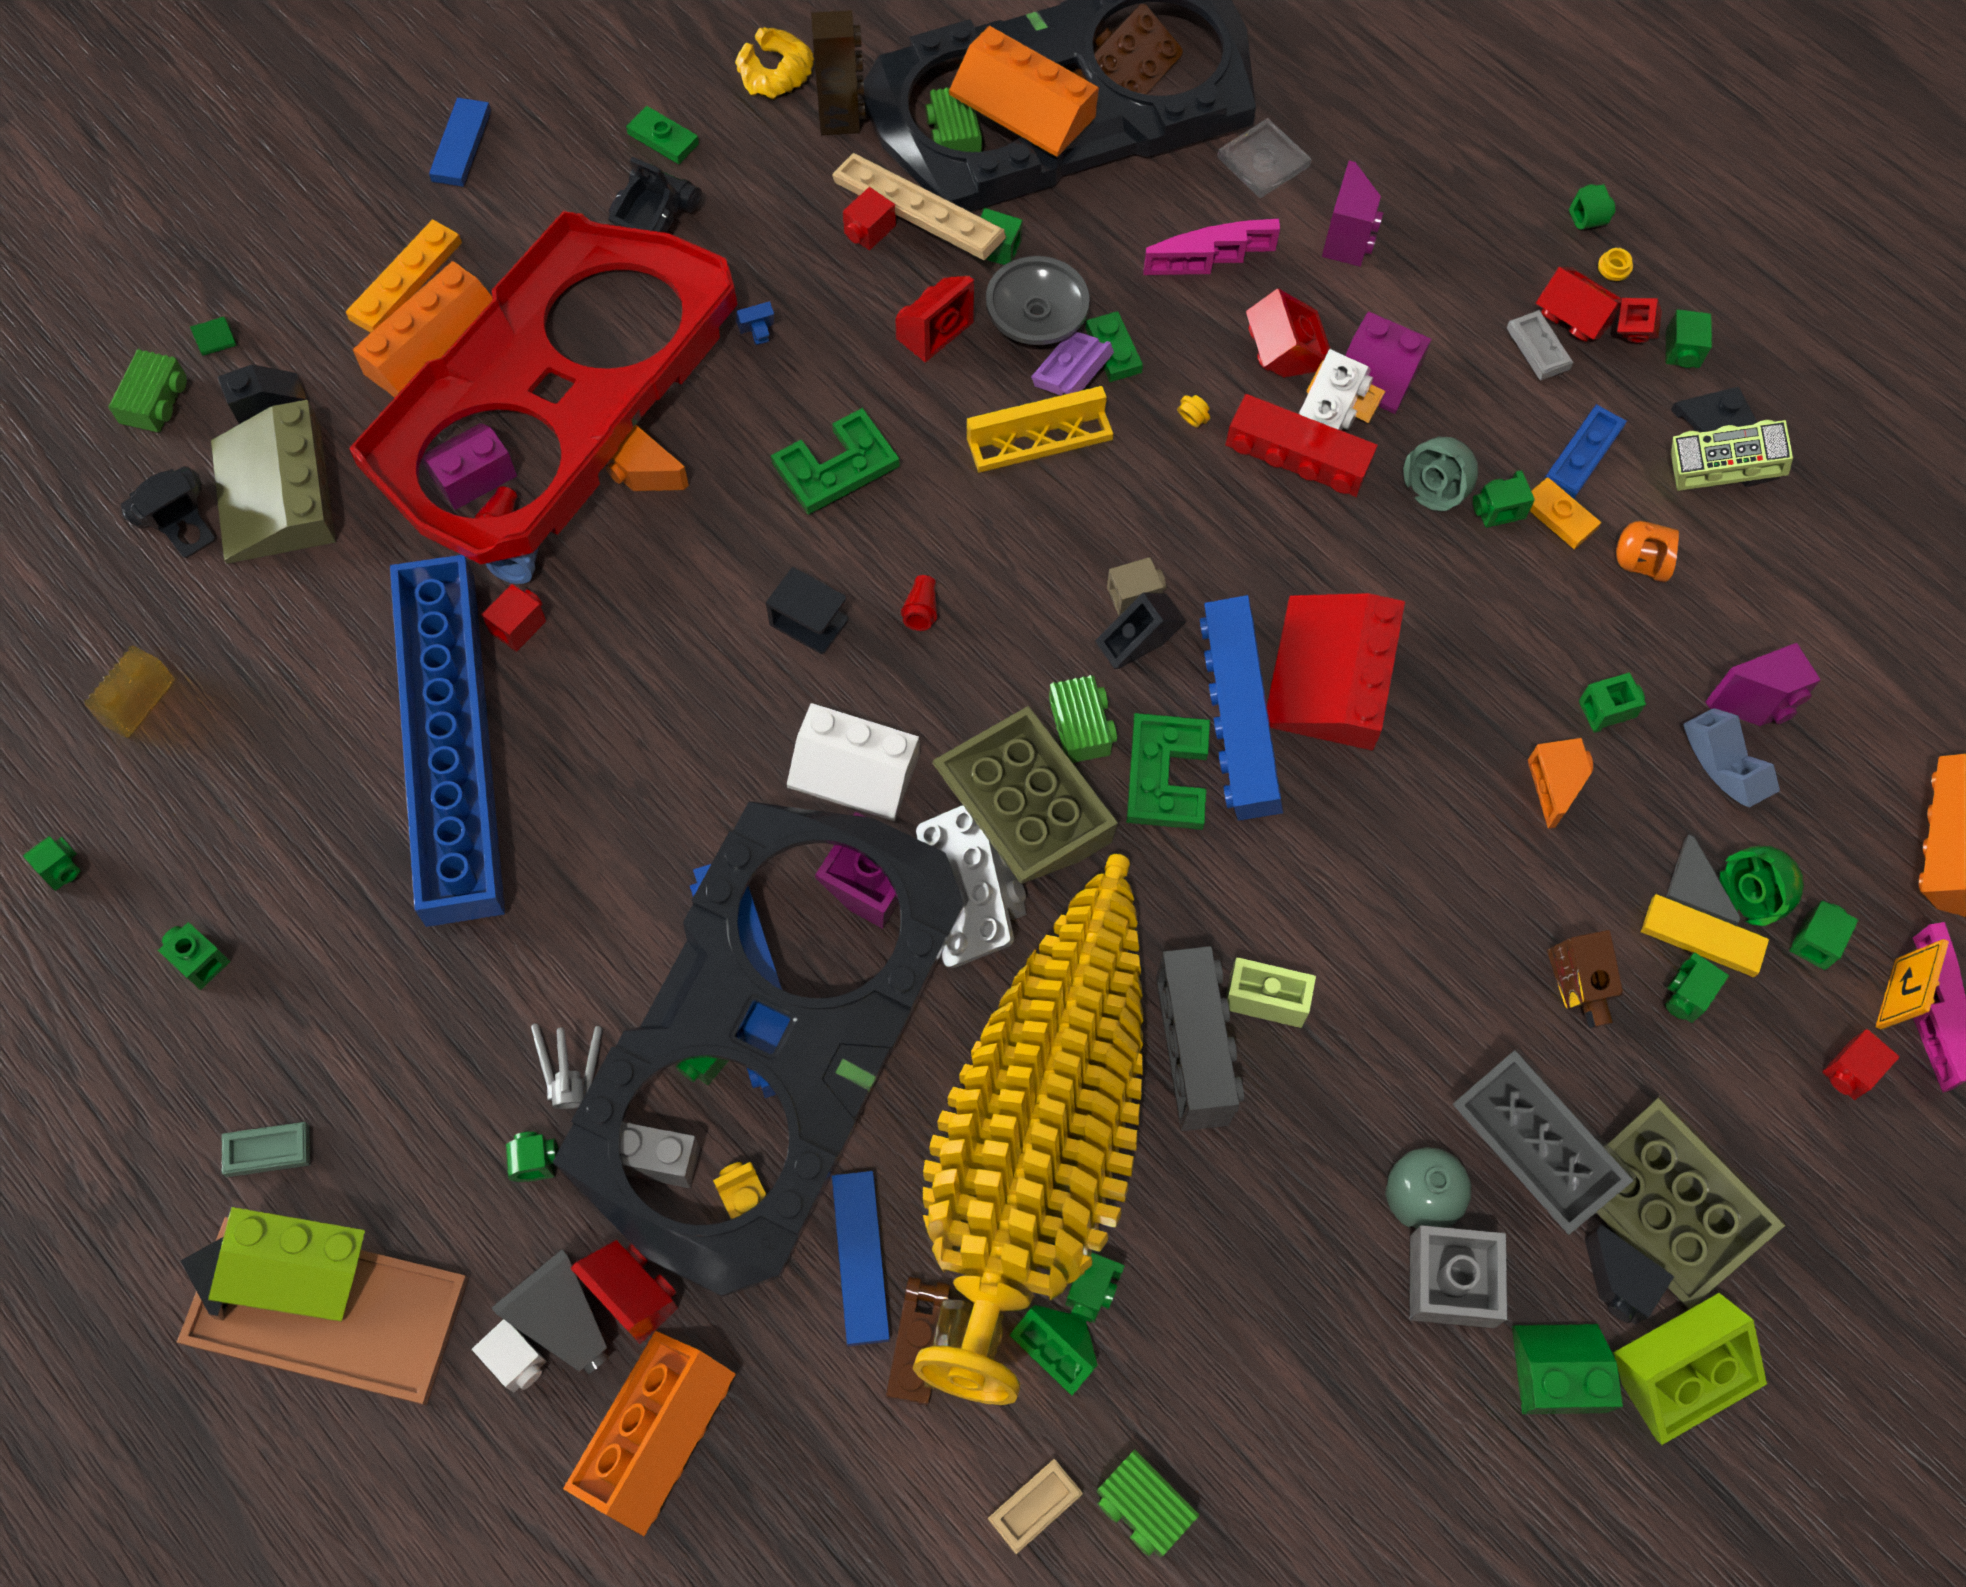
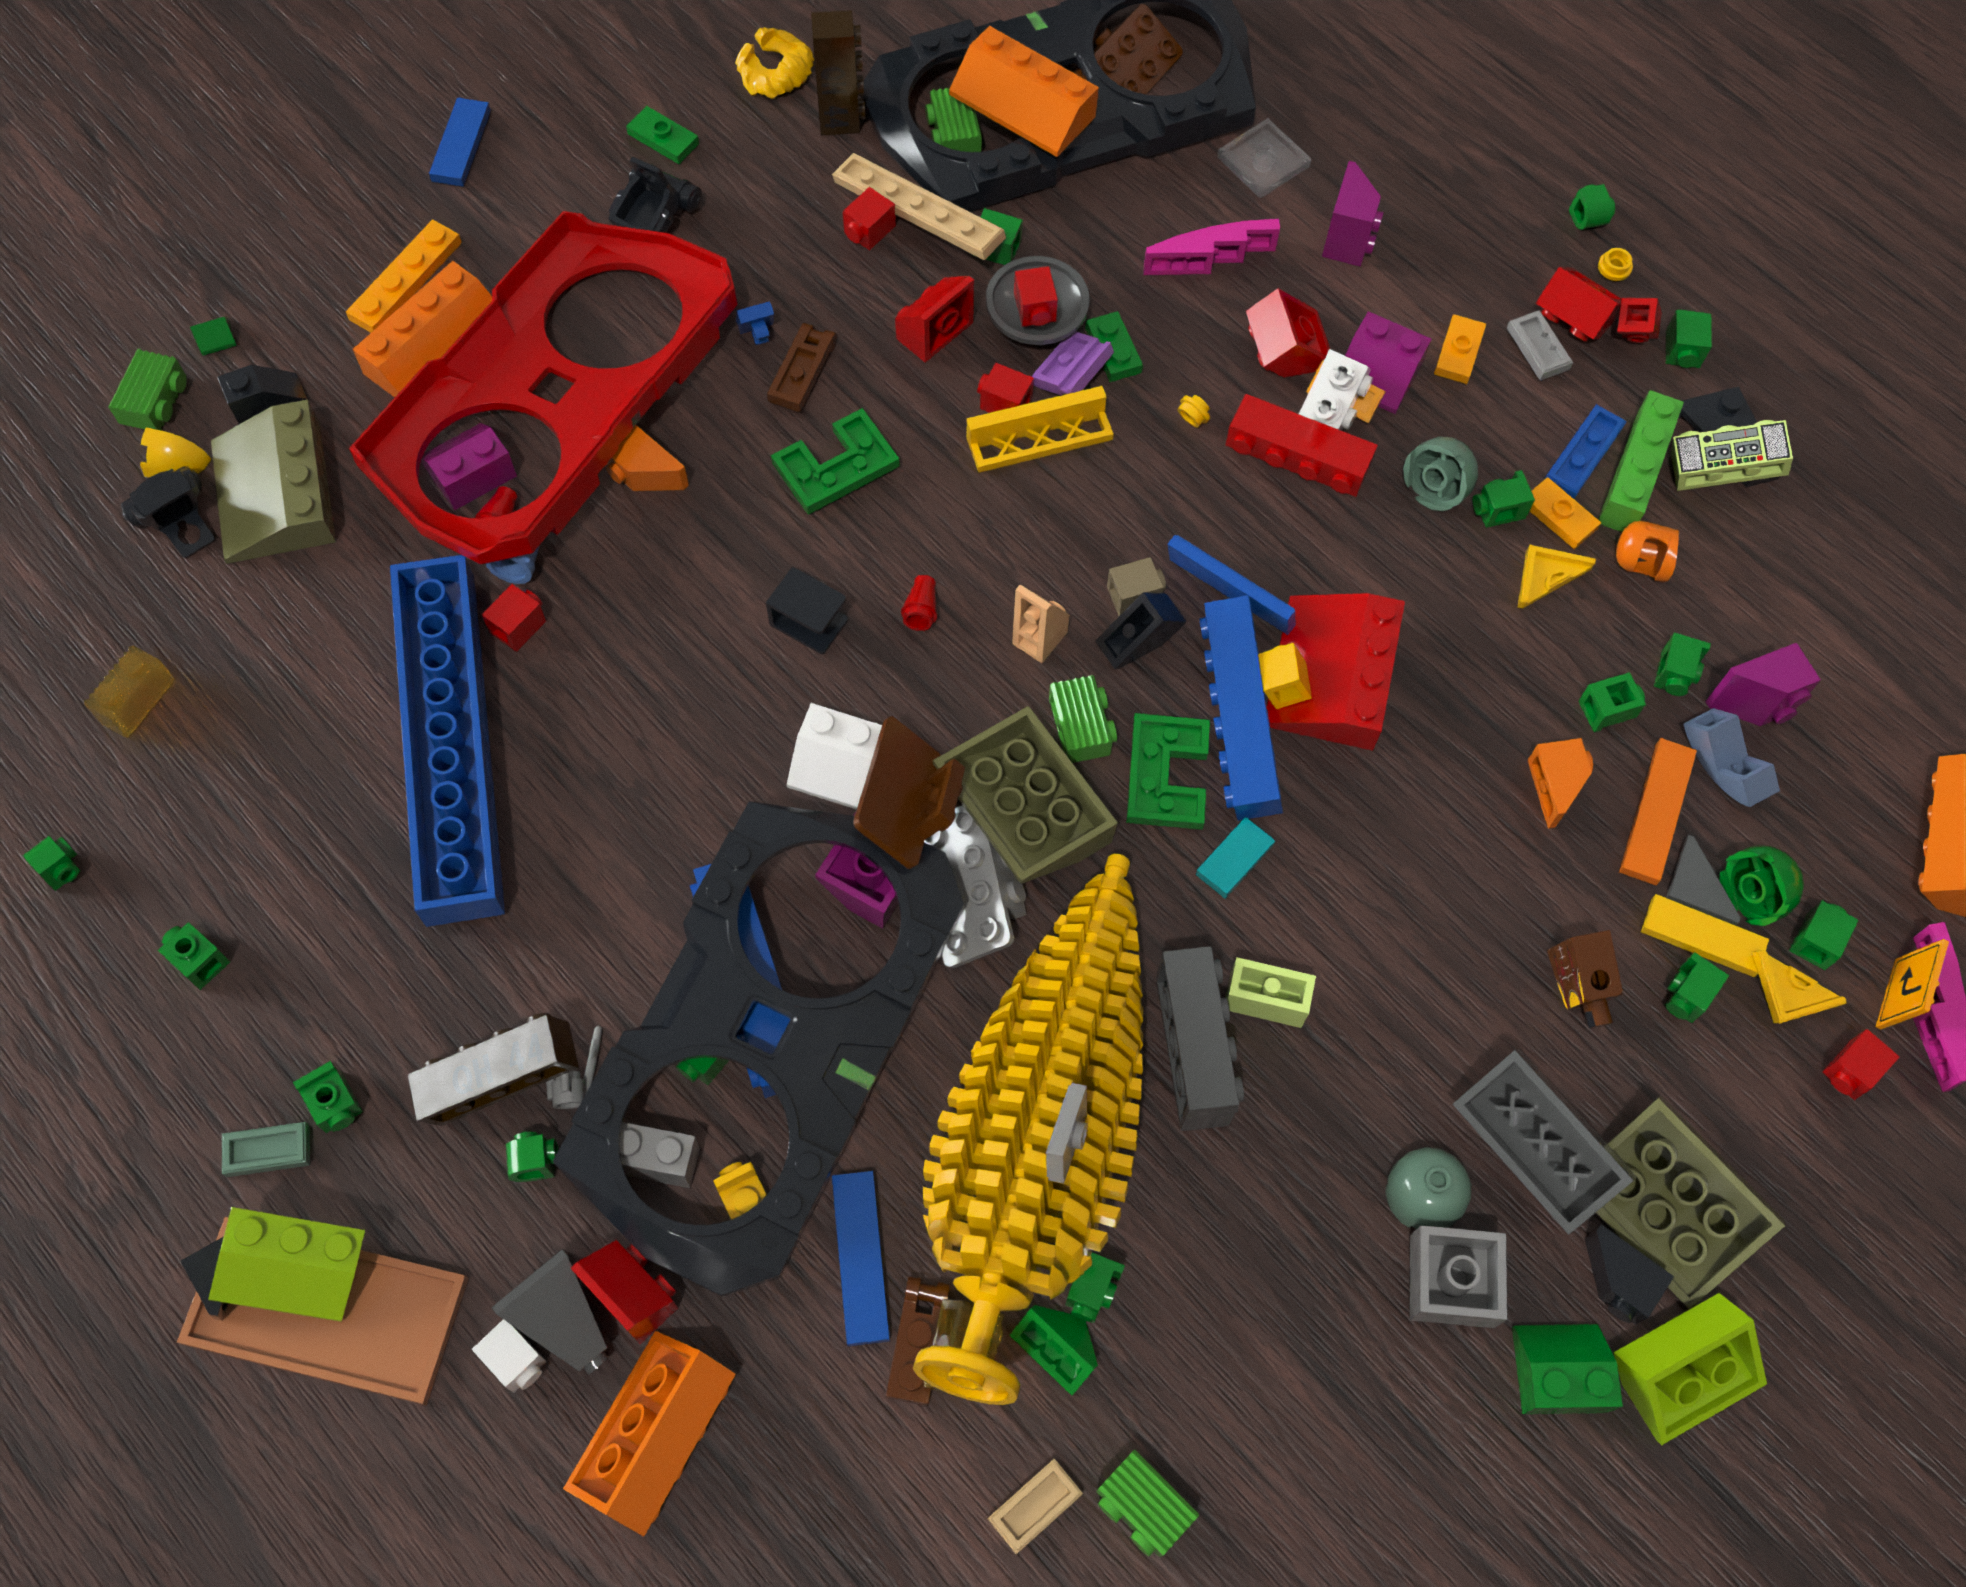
(169, 452): none -> yellow brick
(321, 1084): none -> green brick
(493, 1069): none -> brick
(801, 367): none -> reddish brown plate
(906, 794): none -> reddish brown bracket
(1004, 389): none -> red brick
(1035, 296): none -> red brick
(1037, 624): none -> light nougat slope
(1068, 1133): none -> light grey plate
(1231, 583): none -> blue tile
(1235, 857): none -> teal tile
(1284, 676): none -> yellow brick
(1460, 349): none -> light orange plate
(1549, 570): none -> yellow tile
(1640, 461): none -> bright green brick
(1658, 811): none -> orange tile
(1681, 664): none -> green brick
(1791, 992): none -> yellow tile

